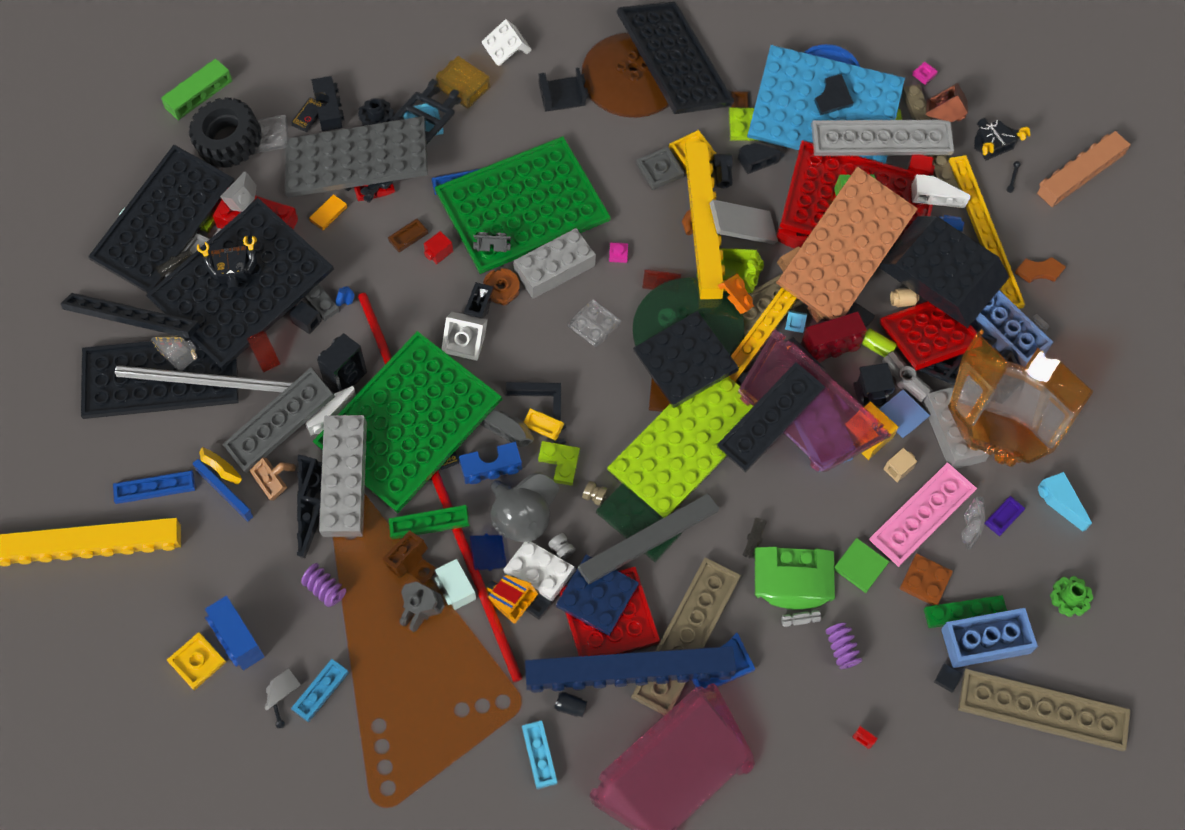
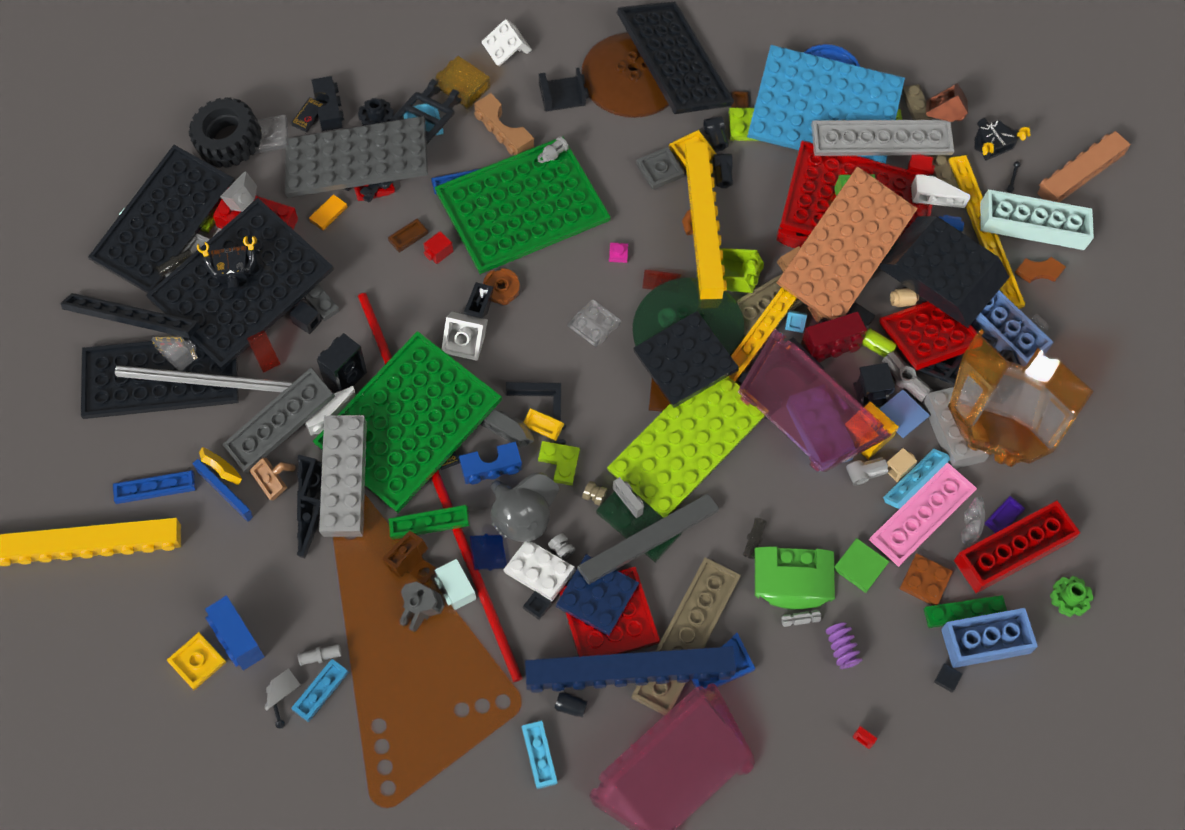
(196, 89): bright green brick -> none
(319, 654): none -> light grey pin
(322, 586): medium lavender piece -> none
(344, 295): blue plate -> none
(499, 241): dark grey hinge -> none
(511, 596): light orange torso -> none
(515, 139): none -> medium nougat arch
(552, 151): none -> light grey piece
(554, 263): light grey brick -> none
(625, 493): none -> light grey plate
(715, 129): none -> black piece
(738, 294): orange wing -> none
(743, 222): light grey tile -> none
(757, 156): black slope -> none
(770, 417): black plate -> none
(834, 96): black tile -> none
(862, 471): none -> light grey piece
(916, 478): none -> medium azure plate
(925, 73): dark pink plate -> none
(1016, 546): none -> red brick
(1036, 219): none -> light aqua brick
(1044, 710): dark tan plate -> none
(1063, 499): medium azure slope -> none

